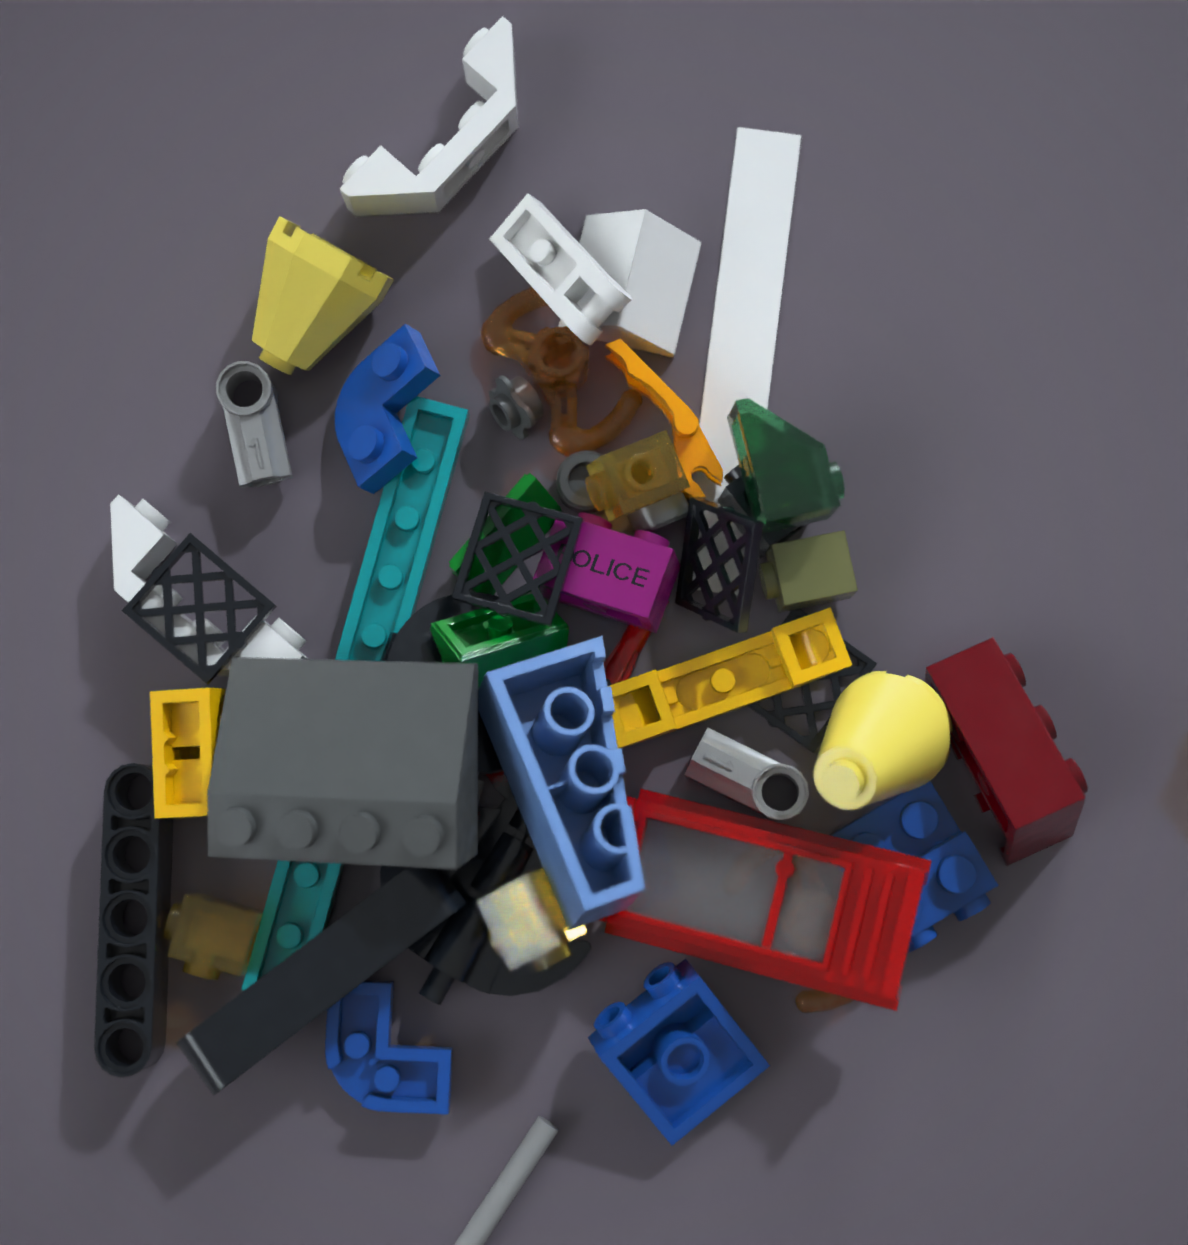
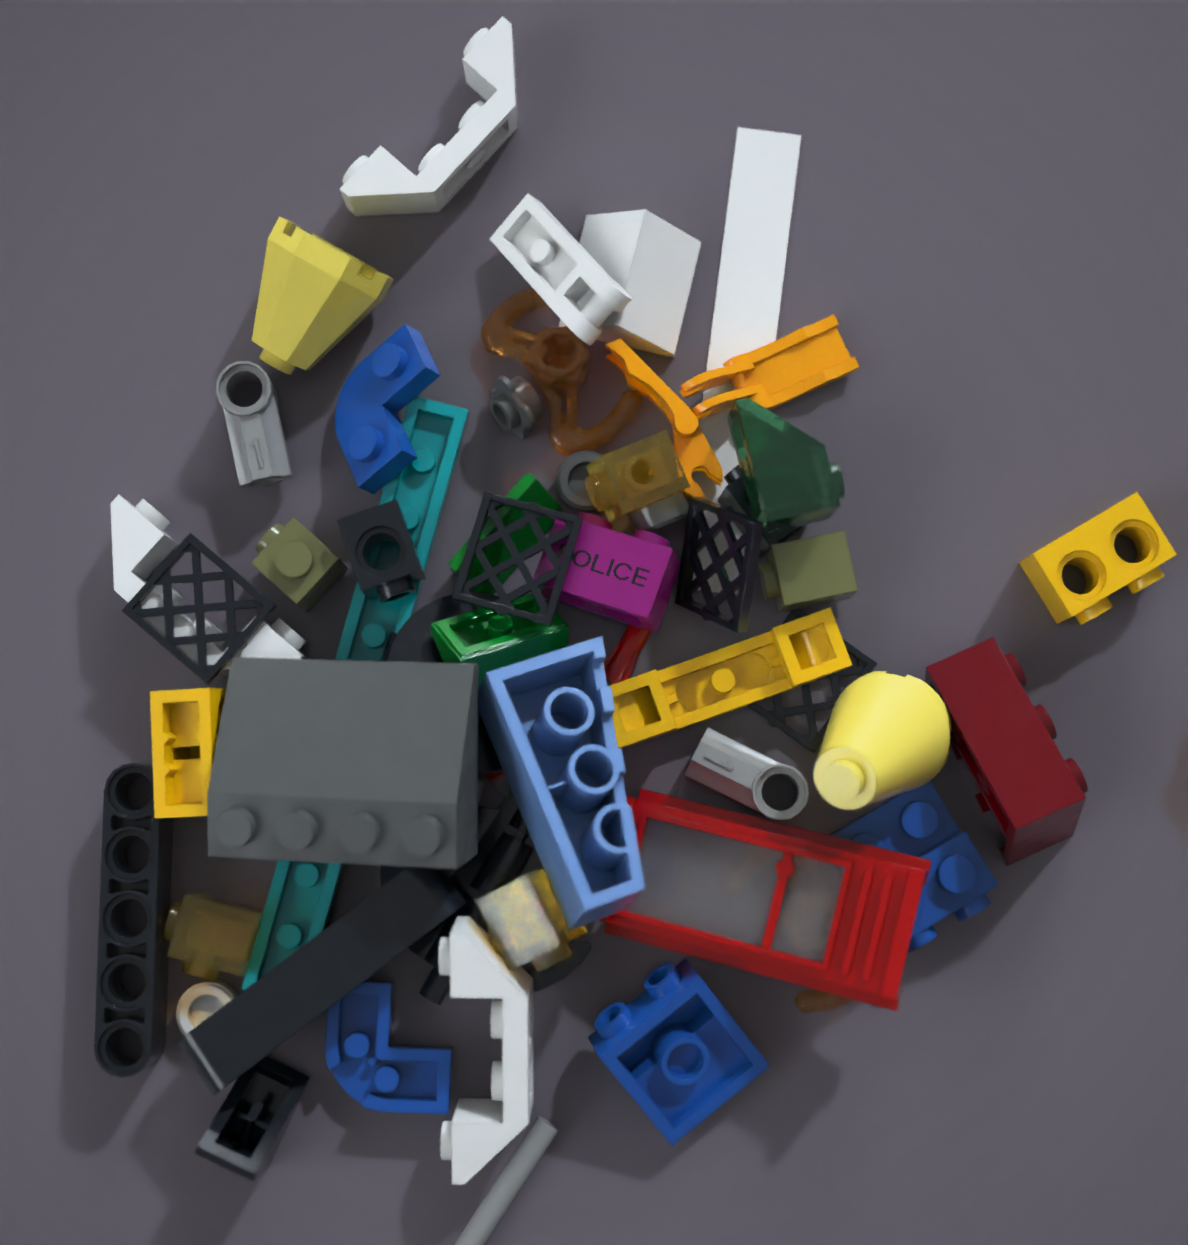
(201, 1002): none -> white tile
(253, 1118): none -> black slope
(298, 563): none -> olive brick
(374, 526): none -> black brick
(487, 1125): none -> white slope
(777, 370): none -> light orange arm
(1093, 552): none -> yellow brick

